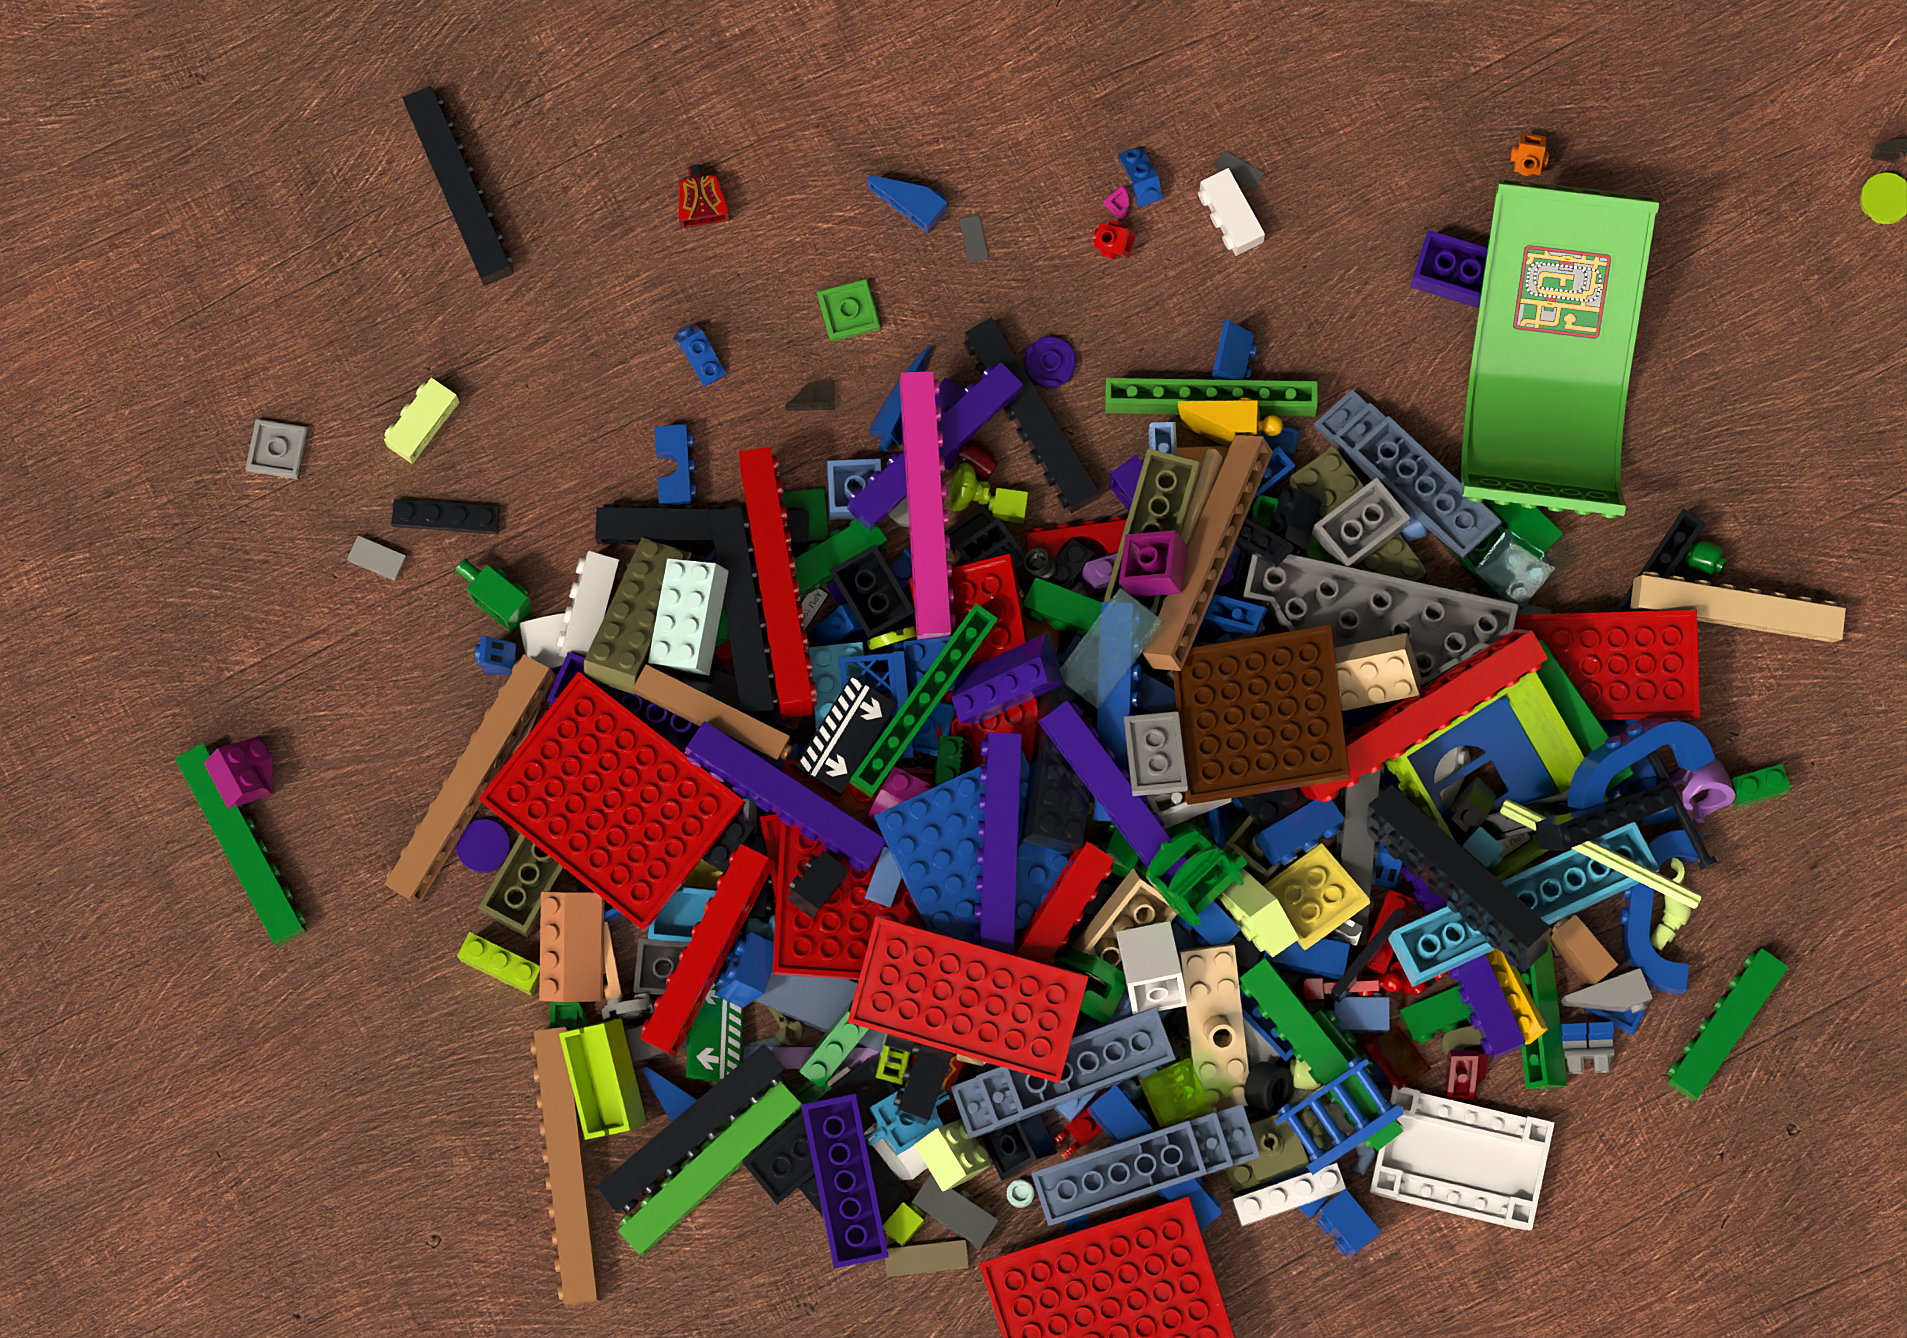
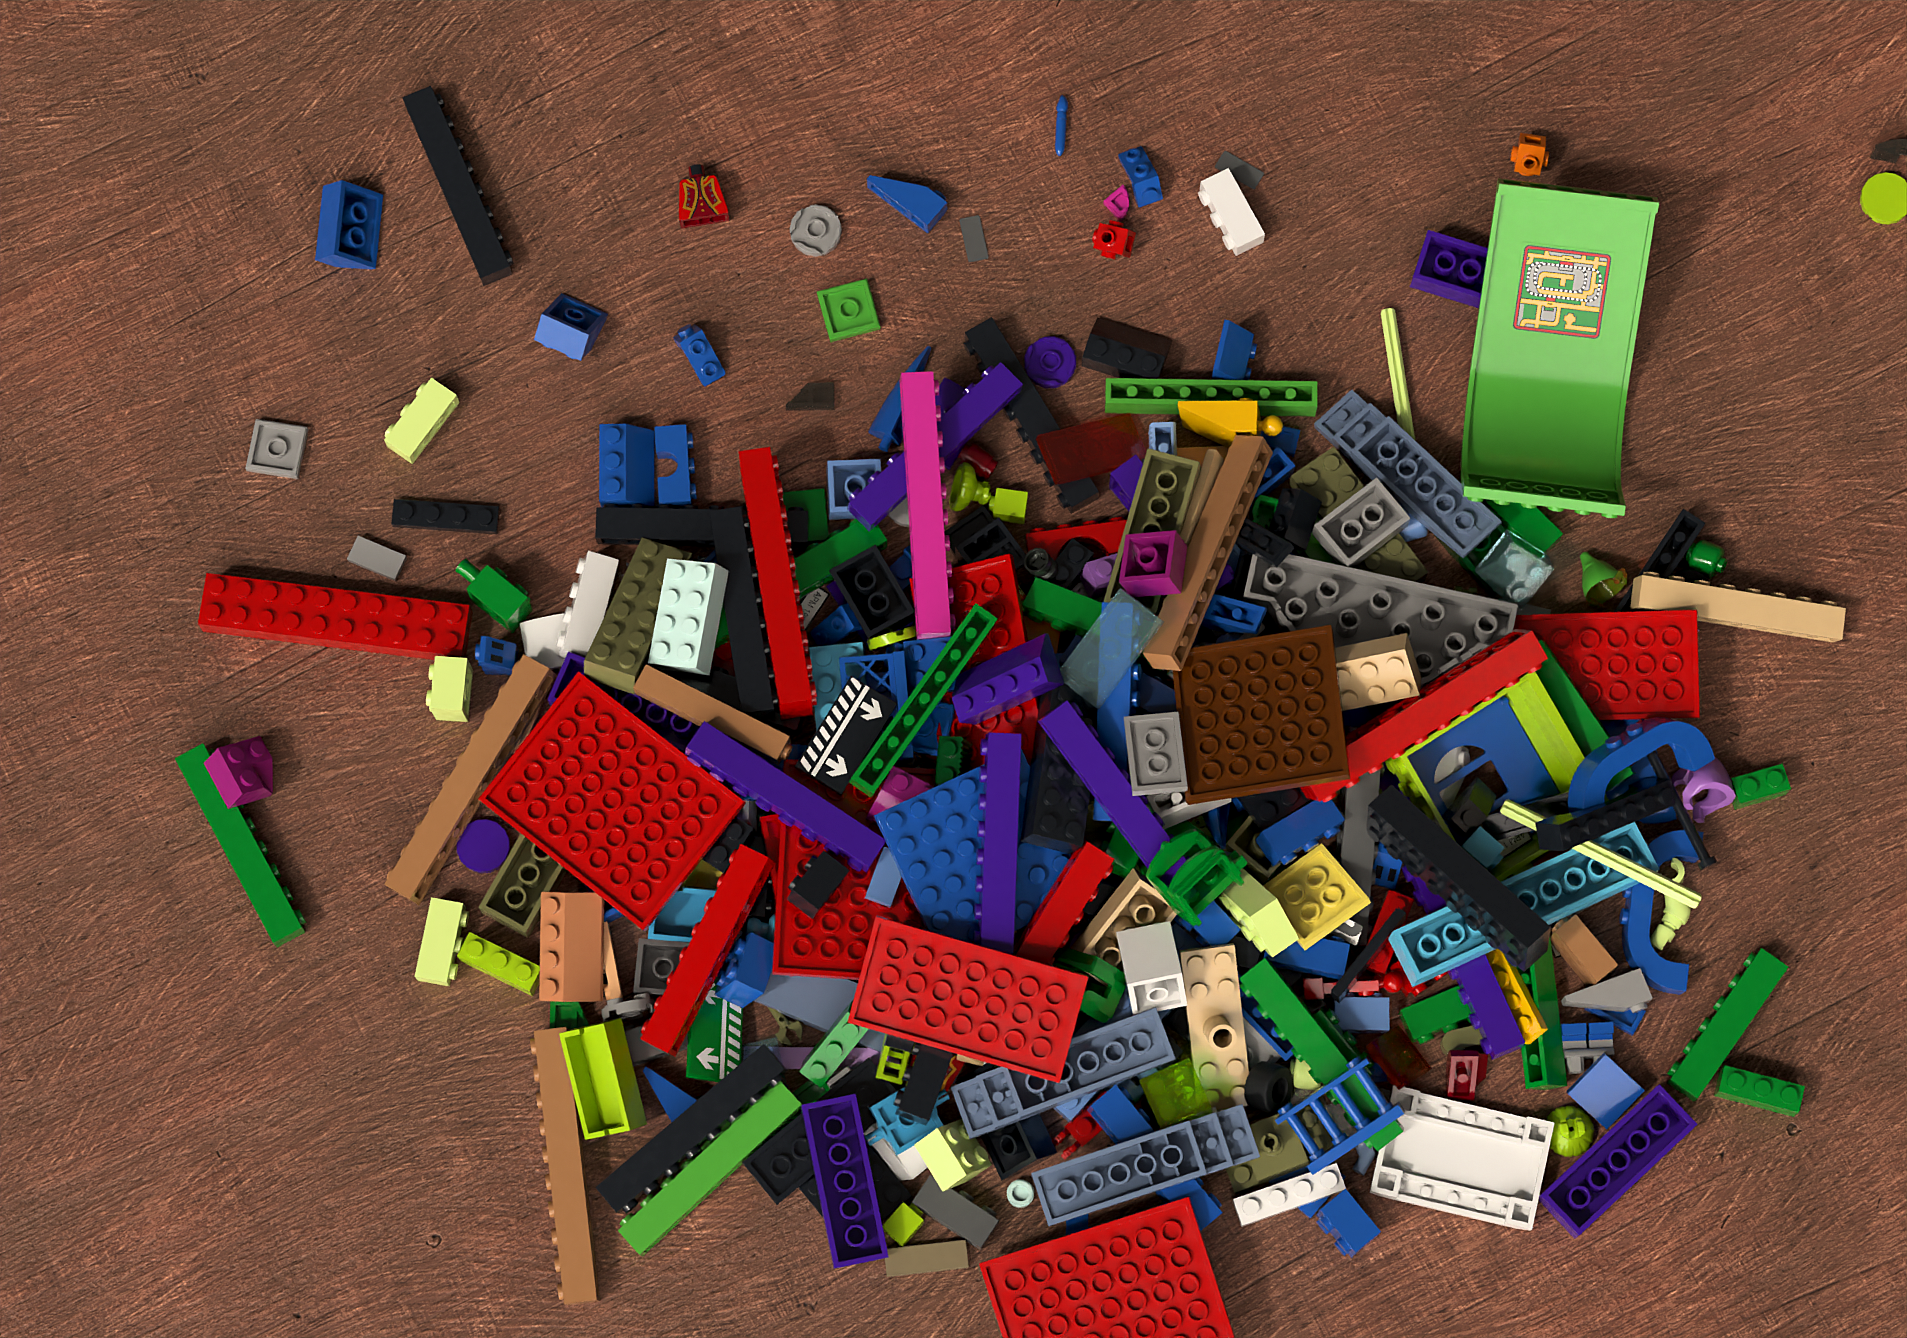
(334, 617): none -> red brick
(349, 226): none -> blue slope
(441, 942): none -> yellowish green brick
(450, 688): none -> yellowish green brick
(570, 327): none -> blue slope
(626, 465): none -> blue slope
(815, 230): none -> light grey tile
(1060, 136): none -> blue piece
(1090, 448): none -> clear red tile
(1125, 351): none -> black slope
(1397, 370): none -> yellowish green axle
(1570, 1142): none -> lime hair
(1600, 580): none -> hat
(1605, 1090): none -> tile
(1617, 1161): none -> dark purple brick
(1759, 1091): none -> green brick

